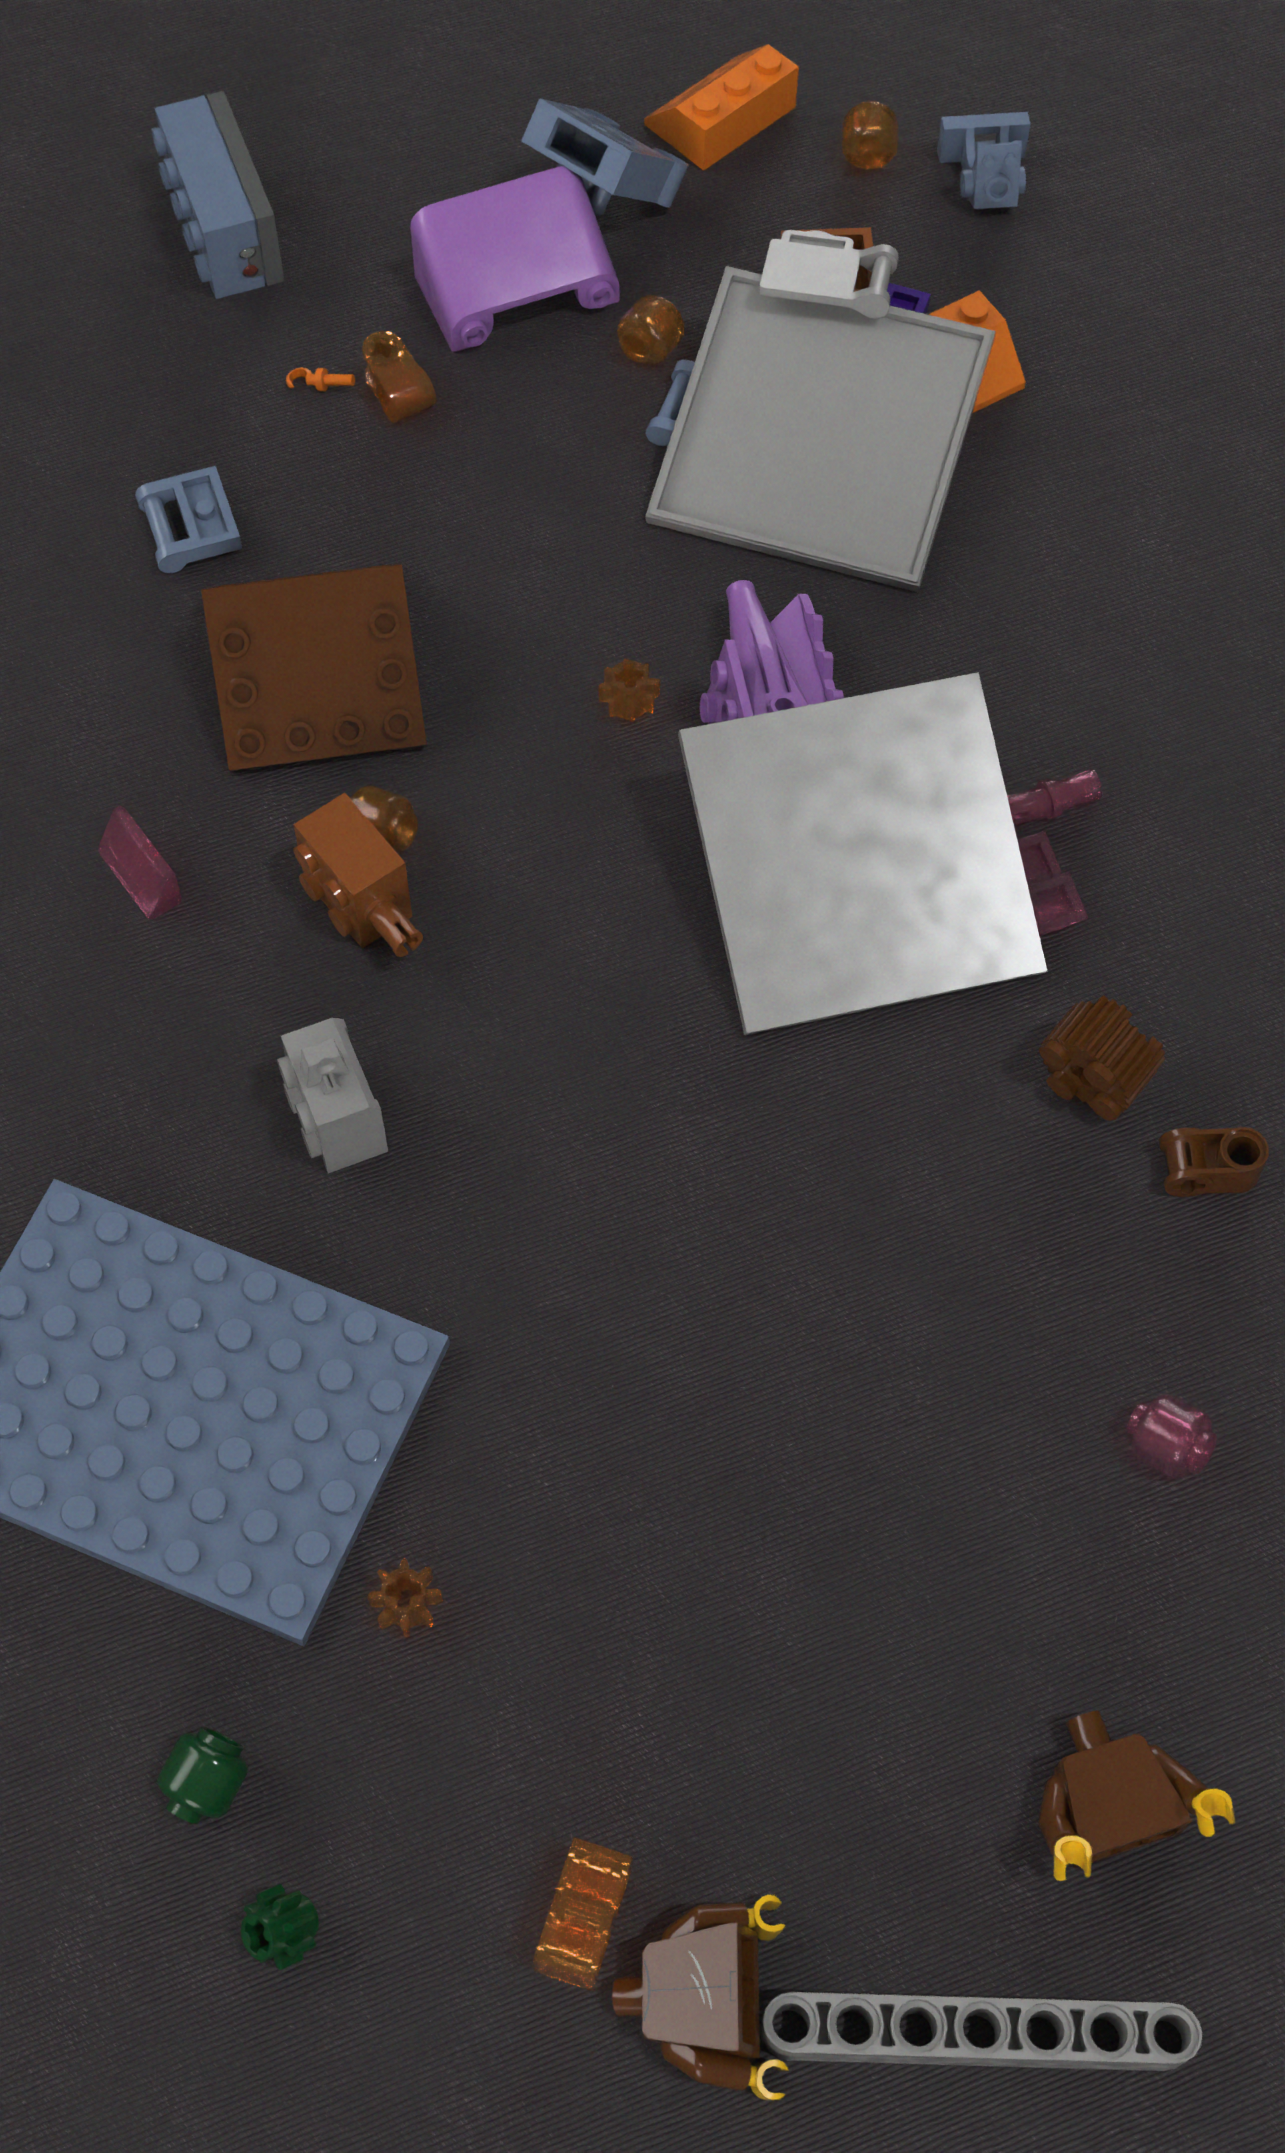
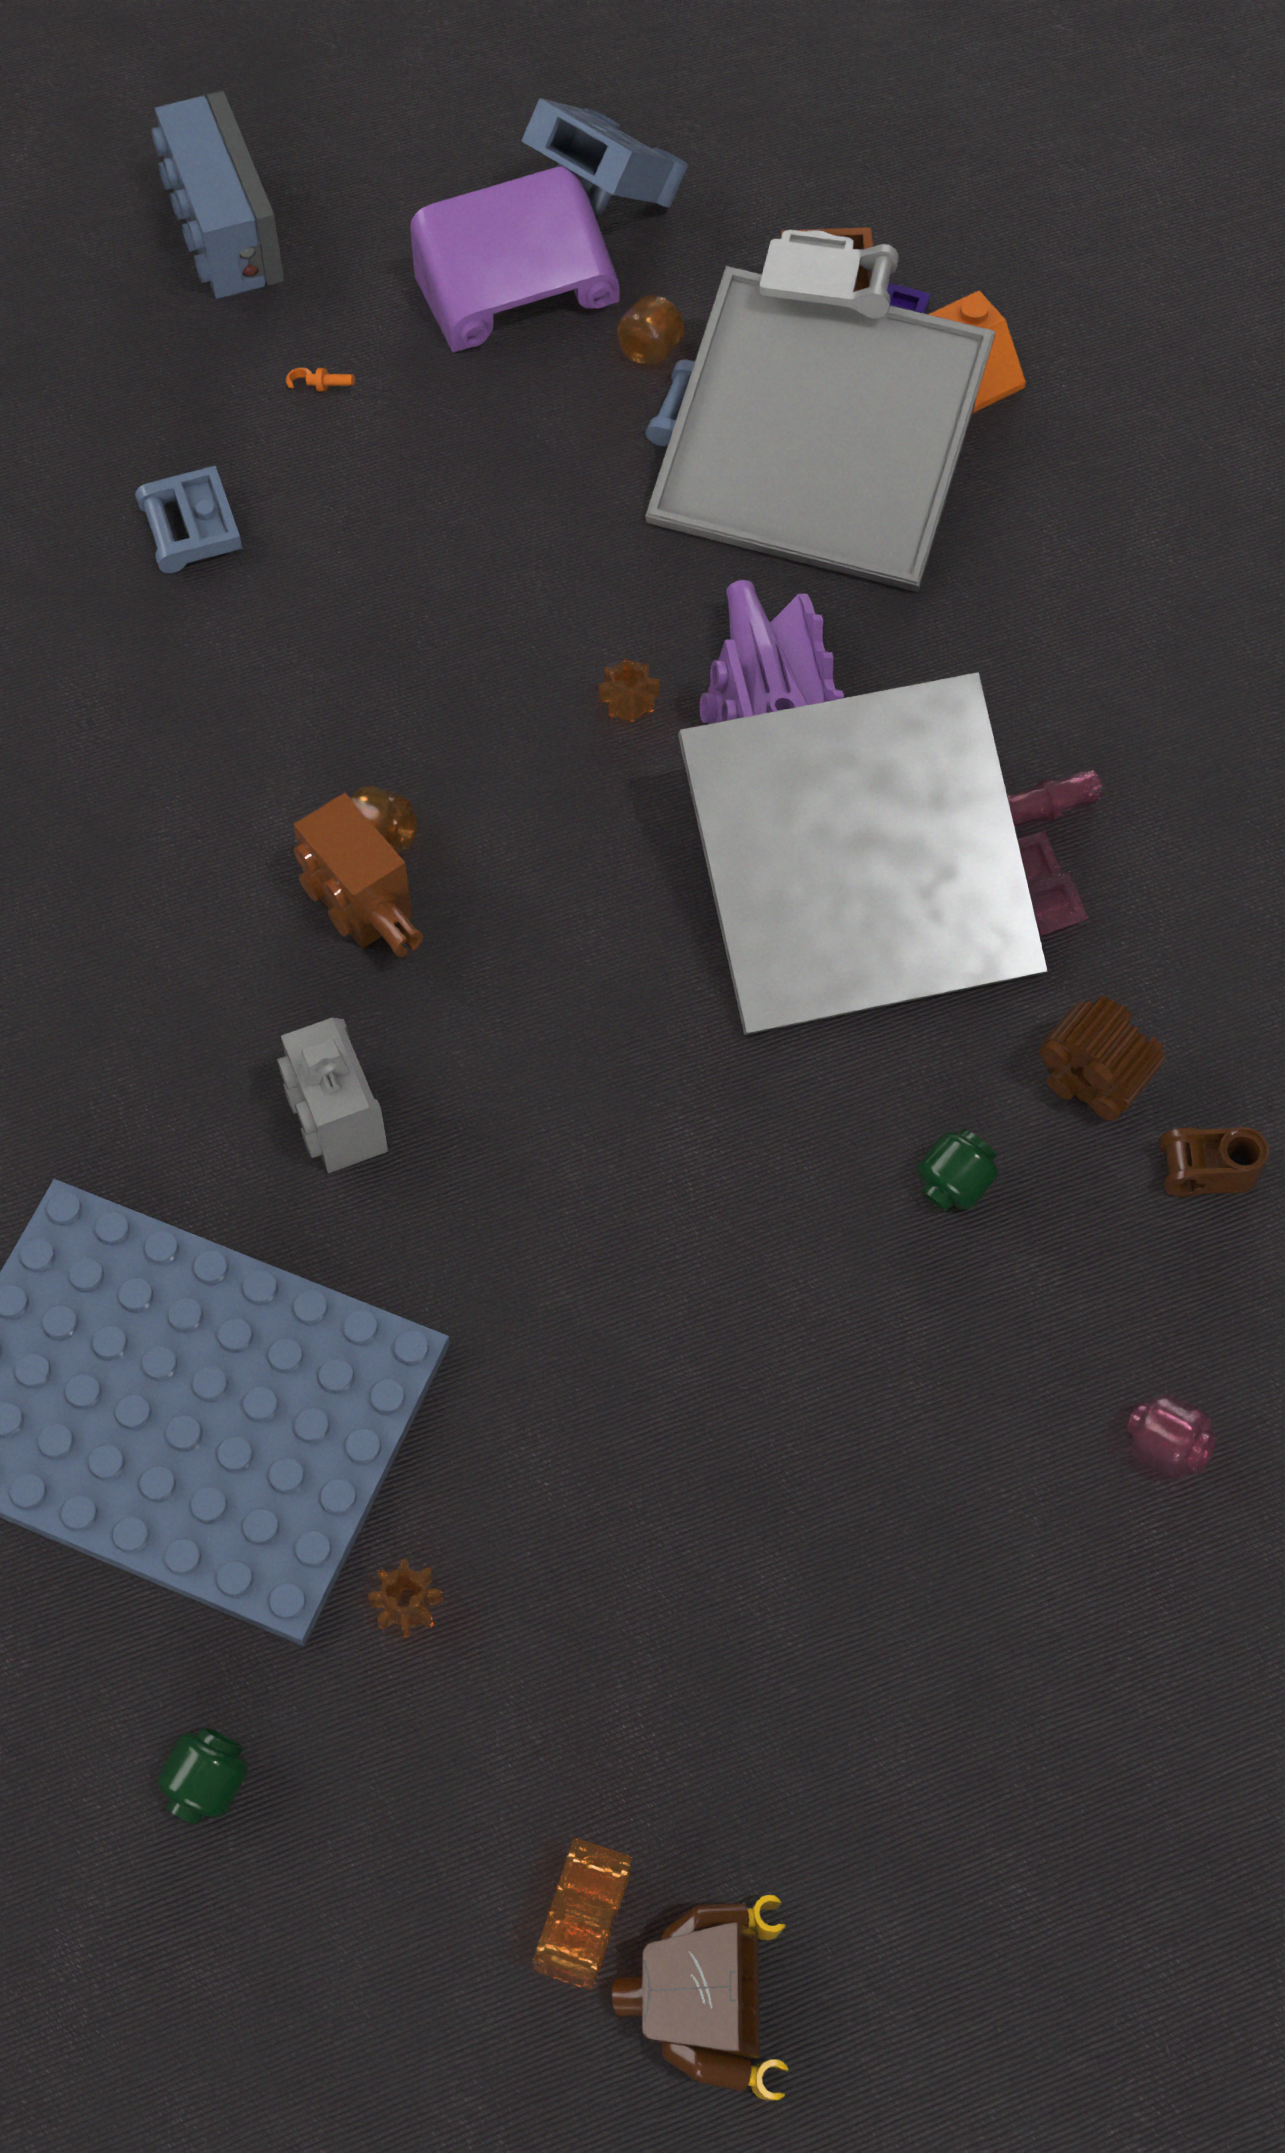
(138, 865): clear pink slope -> none
(279, 1926): dark green gear -> none
(314, 666): reddish brown bracket -> none
(396, 377): clear orange piece -> none
(728, 106): orange slope -> none
(870, 135): clear orange head -> none
(957, 1170): none -> dark green head
(990, 169): sand blue tile -> none
(1009, 2022): light grey beam -> none
(1119, 1798): reddish brown torso -> none

